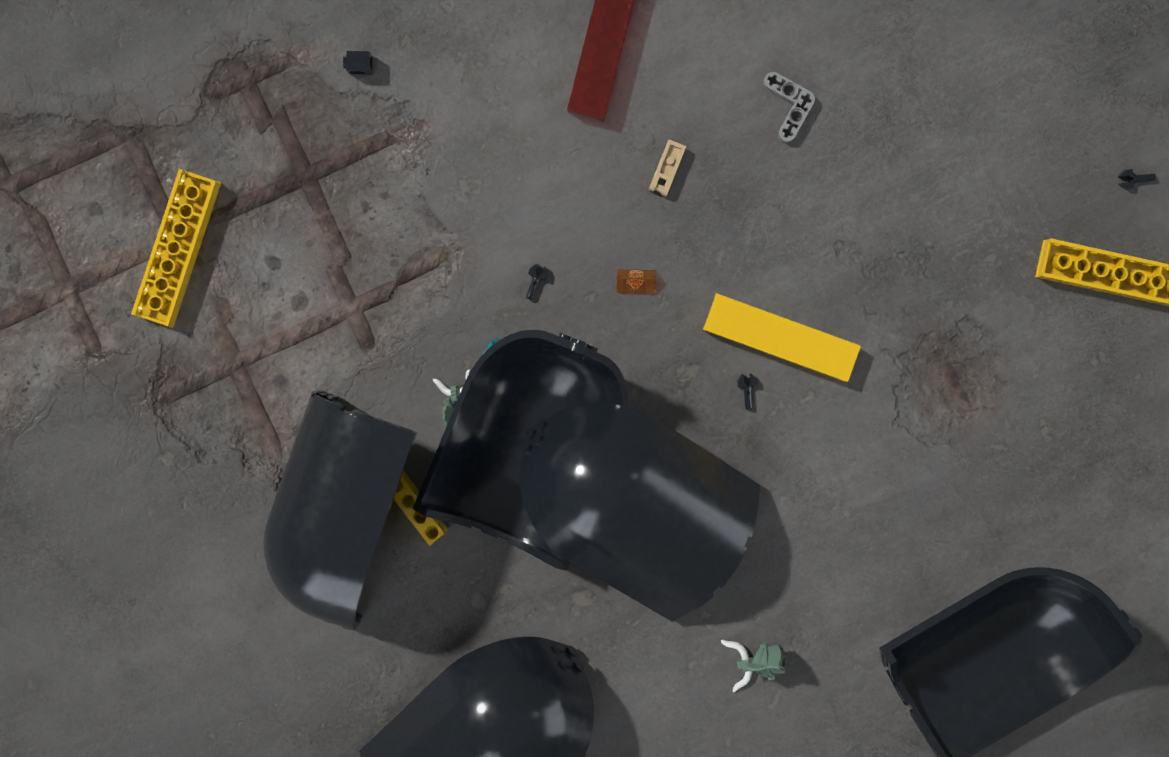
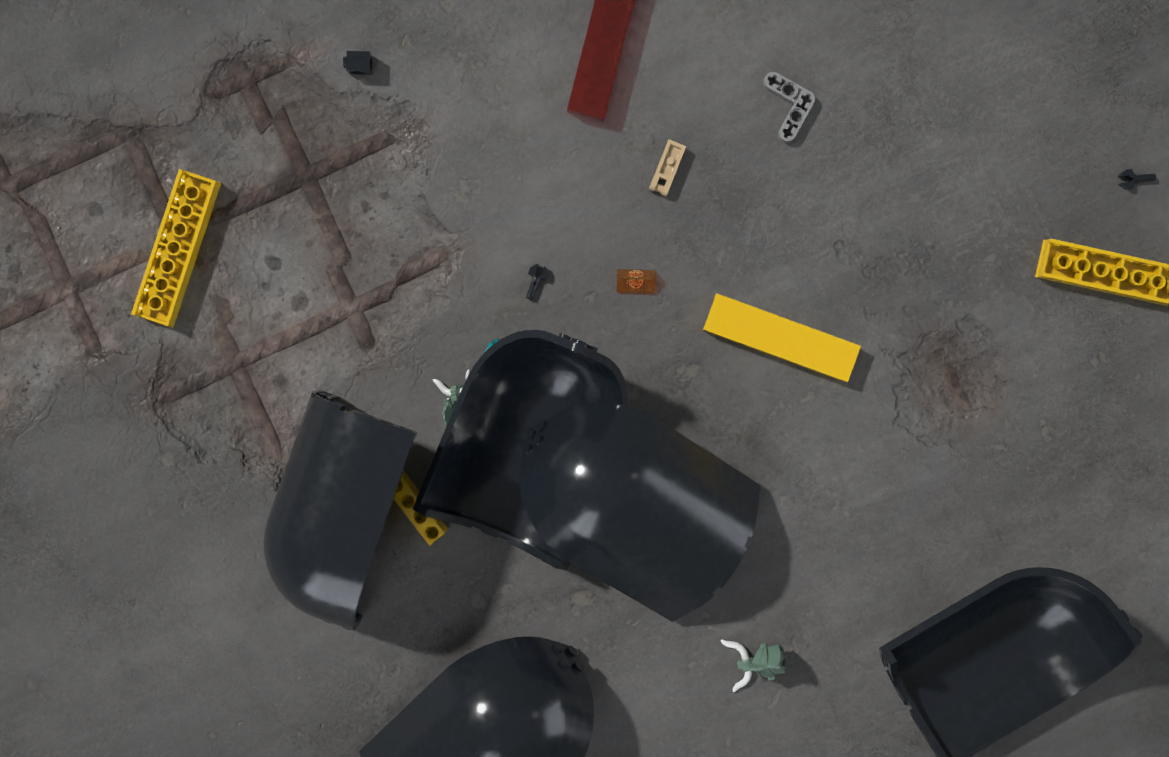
(747, 389): black bar -> none

